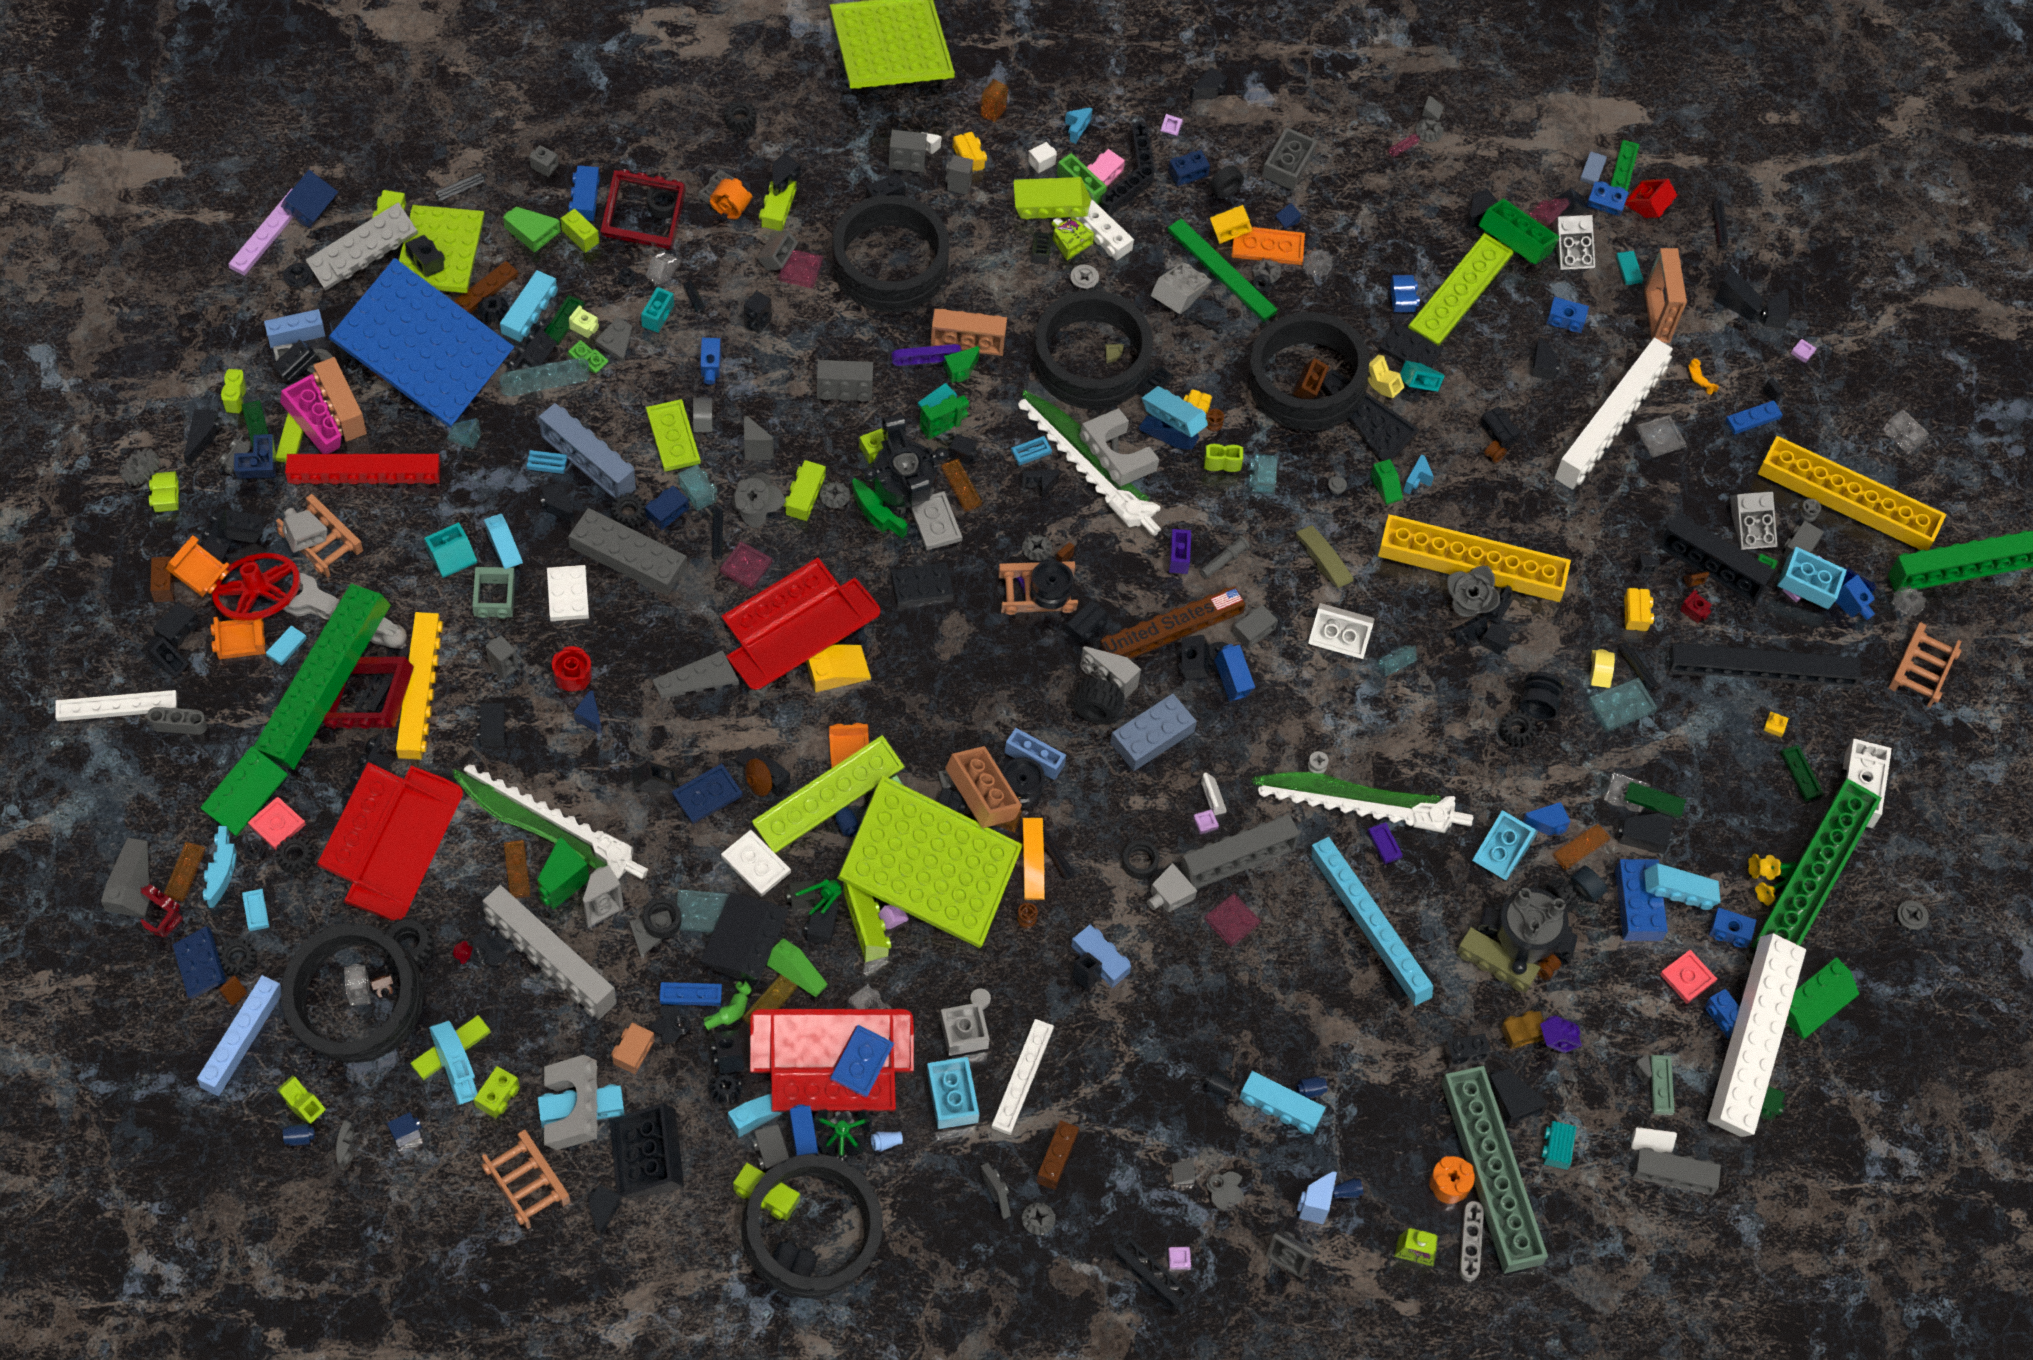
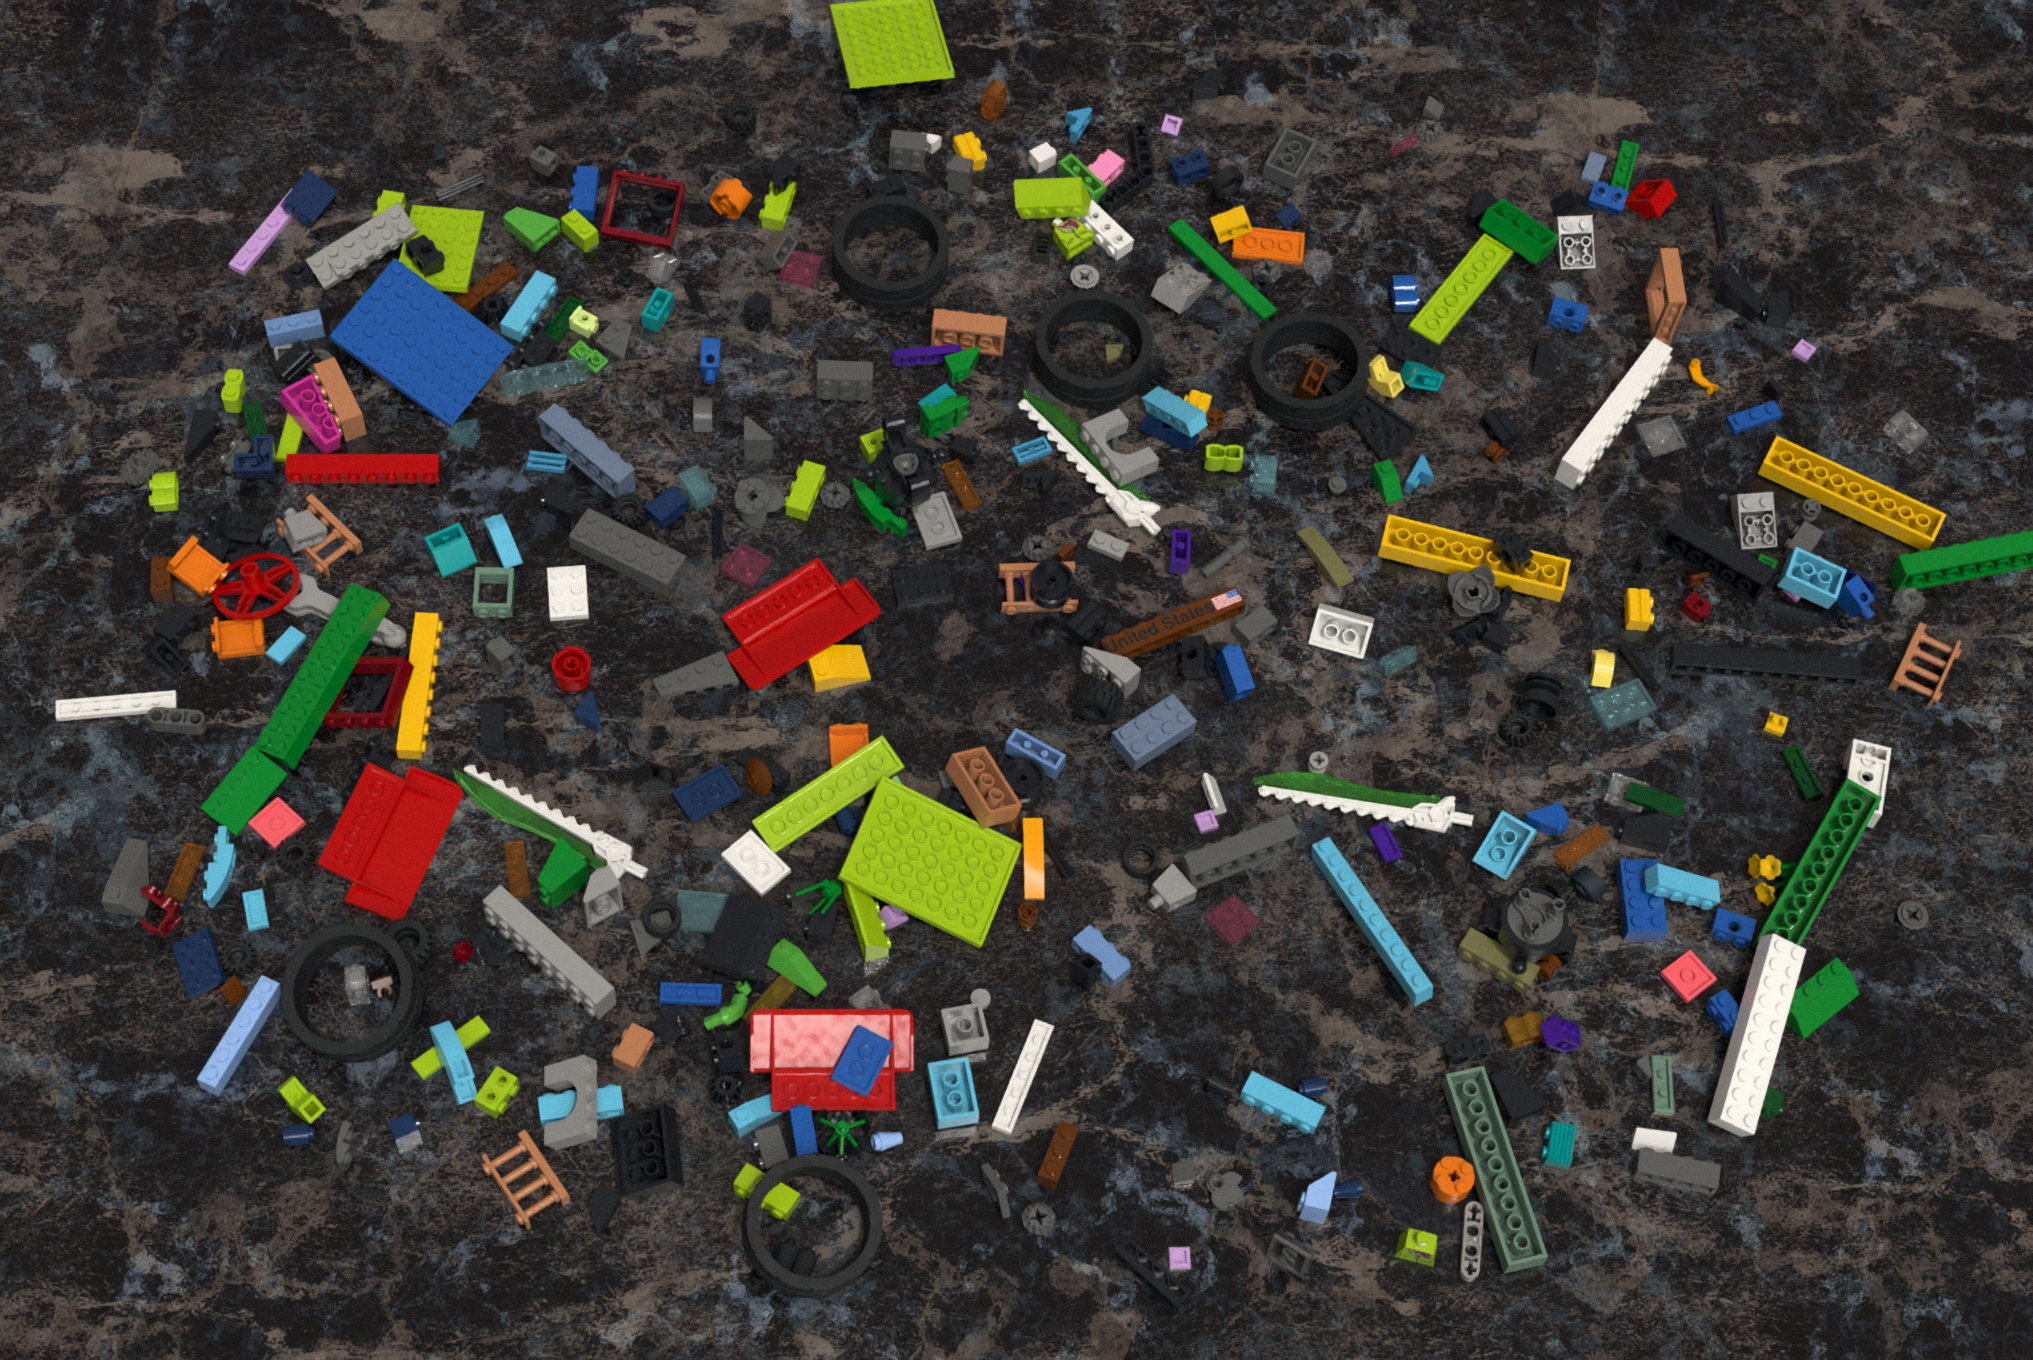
(673, 435): lime plate -> none
(1108, 545): none -> light grey plate
(1512, 552): none -> black brick
(1549, 210): clear pink plate -> none
(1629, 267): teal tile -> none

